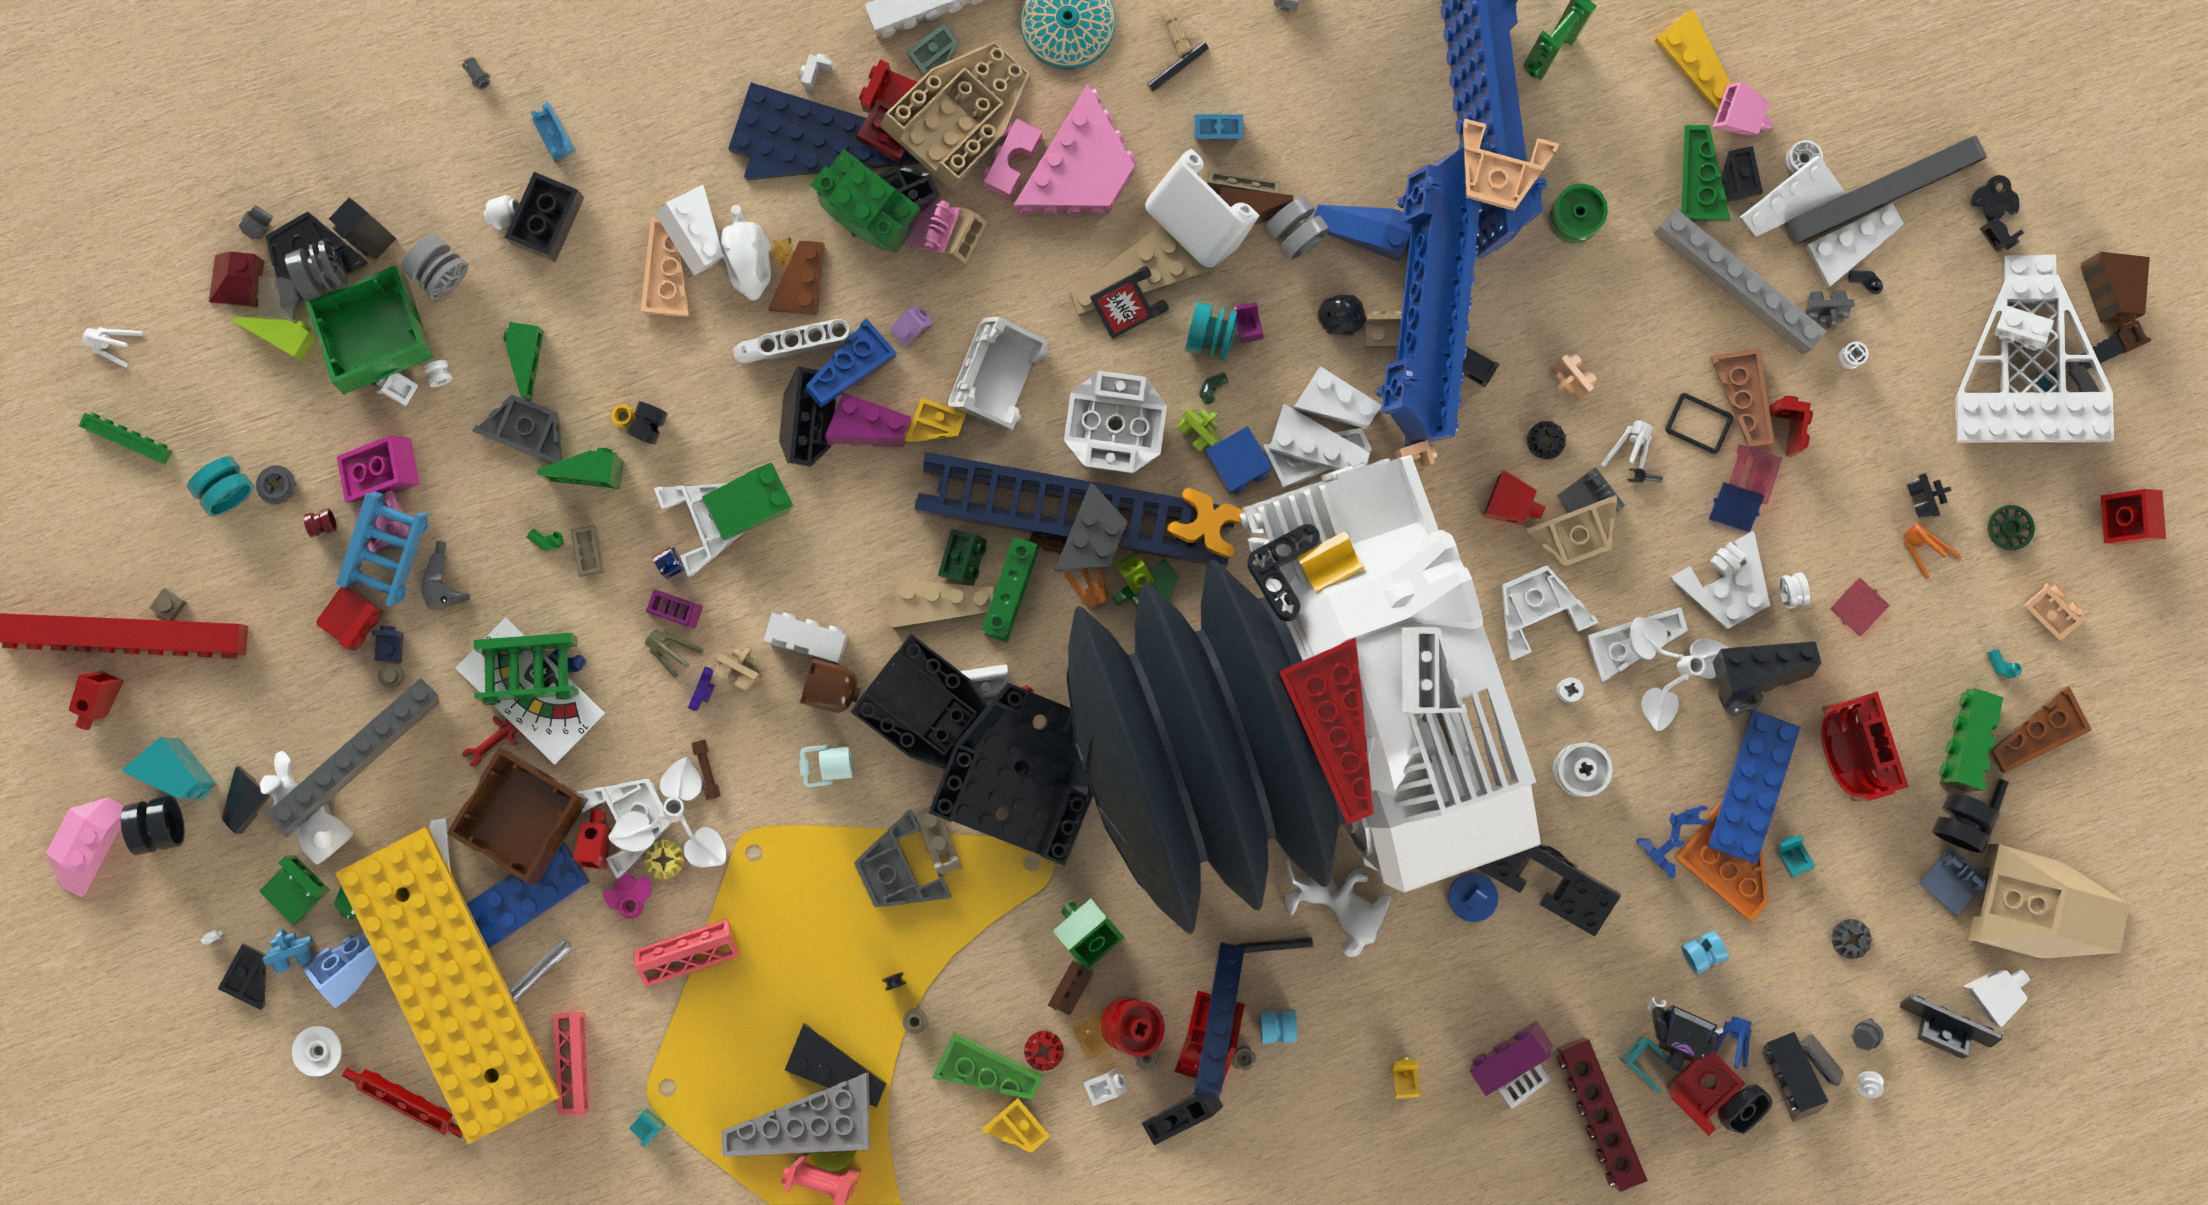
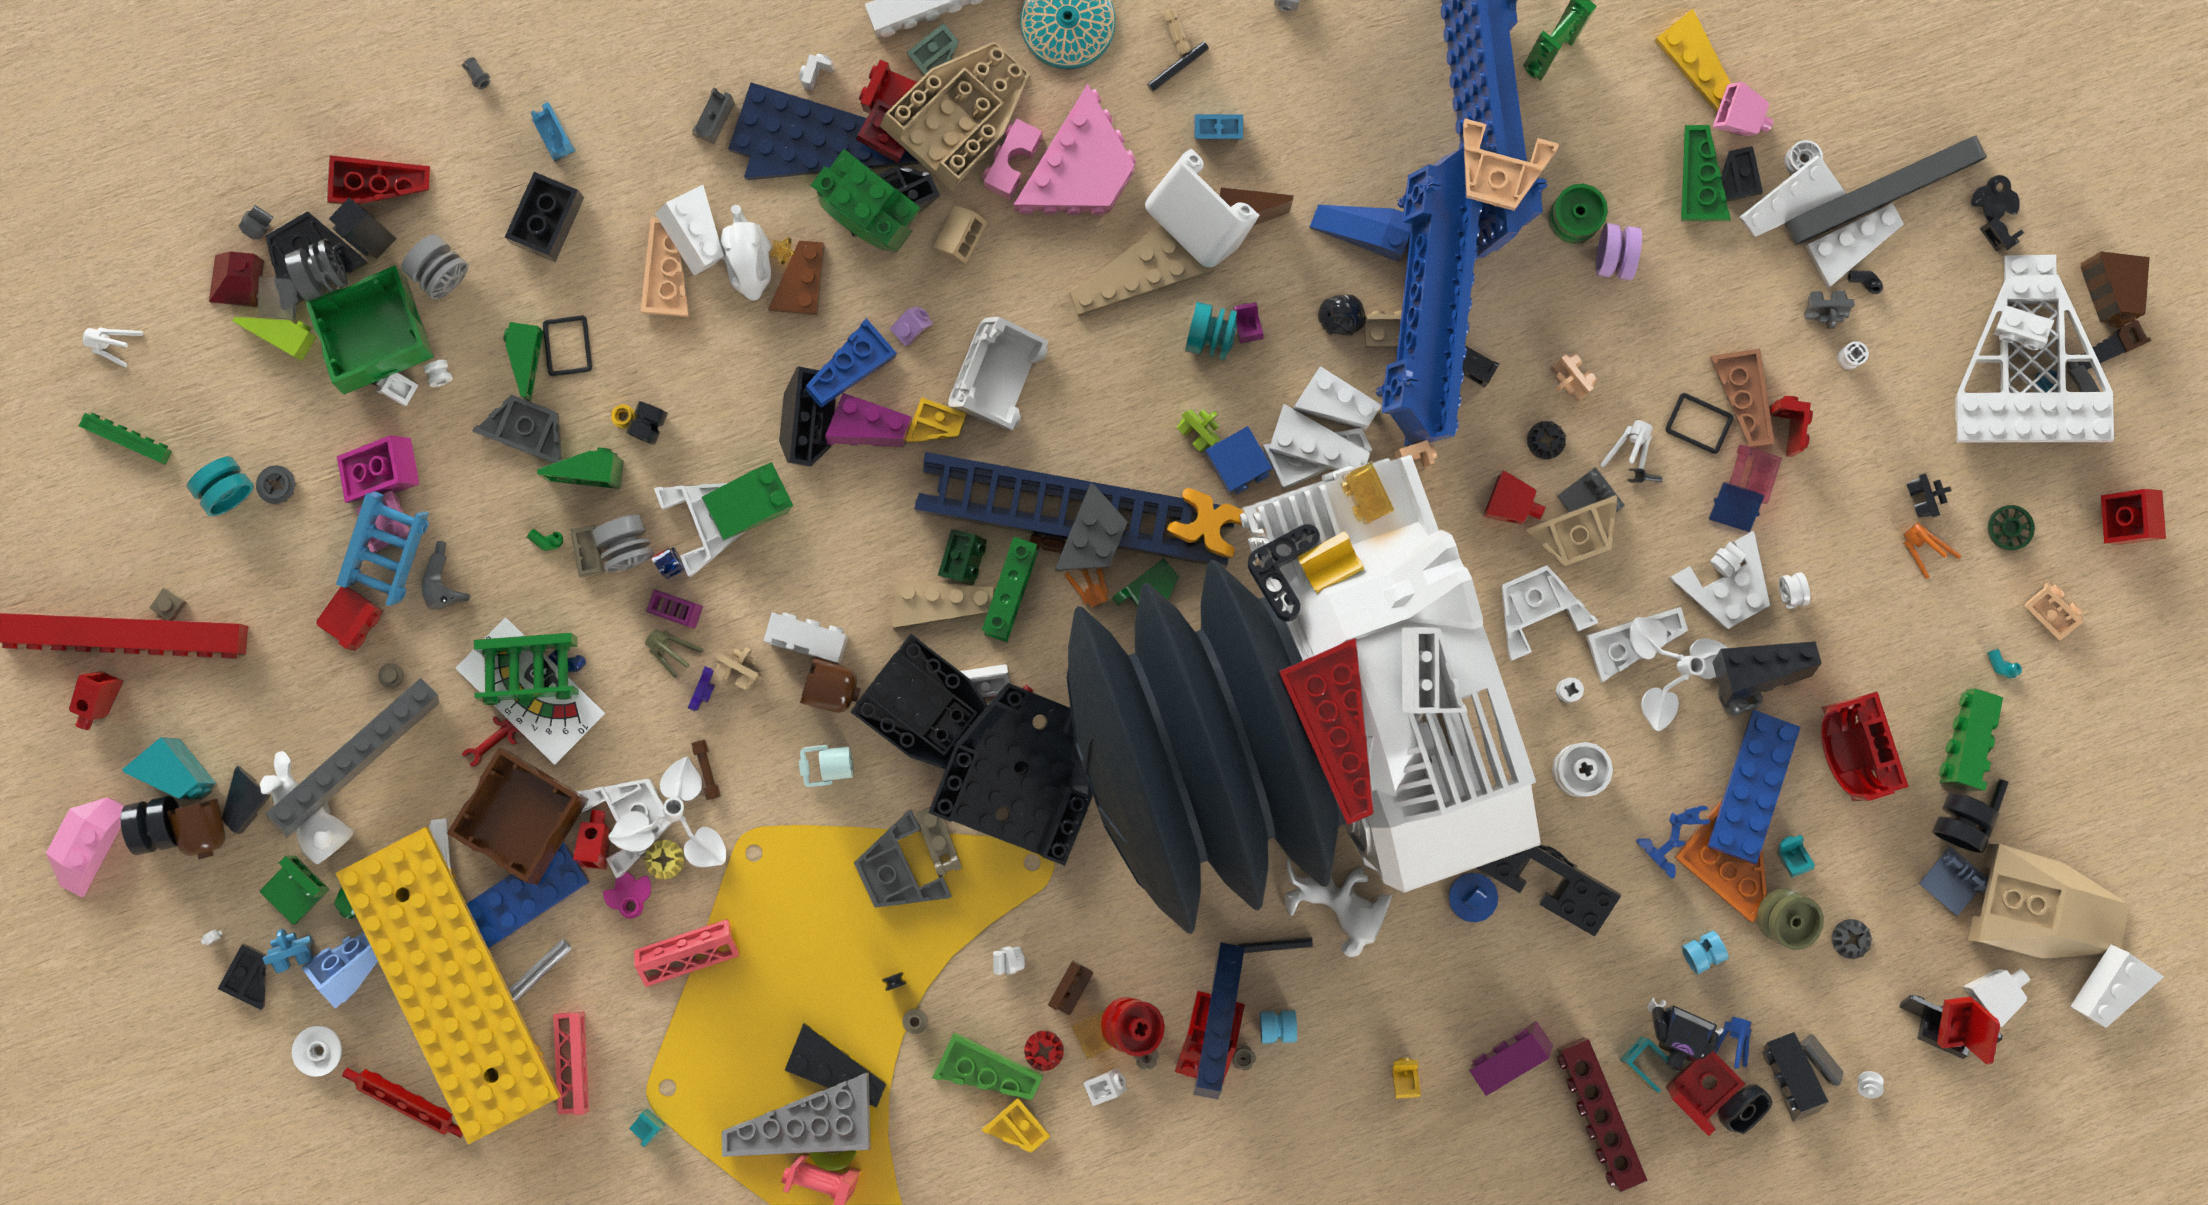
(198, 828): none -> reddish brown cylinder
(321, 522): dark red wheel -> none
(373, 179): none -> red wedge
(388, 644): dark blue bracket -> none
(500, 211): white head -> none
(547, 345): none -> black piece
(621, 538): none -> light grey wheel
(714, 116): none -> dark grey hinge
(781, 350): white piece -> none
(933, 227): bright pink hinge -> none
(1008, 960): none -> white piece
(1087, 932): green brick -> none
(1122, 398): white piece -> none
(1124, 305): flag -> none
(1134, 572): lime bracket -> none
(1180, 1117): black slope -> none
(1209, 387): clear green arm -> none
(1218, 179): dark tan plate -> none
(1302, 234): light grey wheel -> none
(1367, 493): none -> clear yellow bracket
(1521, 1096): white slope -> none
(1618, 251): none -> lavender wheel
(1740, 282): light grey brick -> none
(1790, 919): none -> olive wheel
(1859, 606): clear pink piece -> none
(1867, 1034): dark grey piece -> none
(1969, 1025): none -> red bracket
(2045, 730): dark orange wing -> none
(2114, 986): none -> white wedge

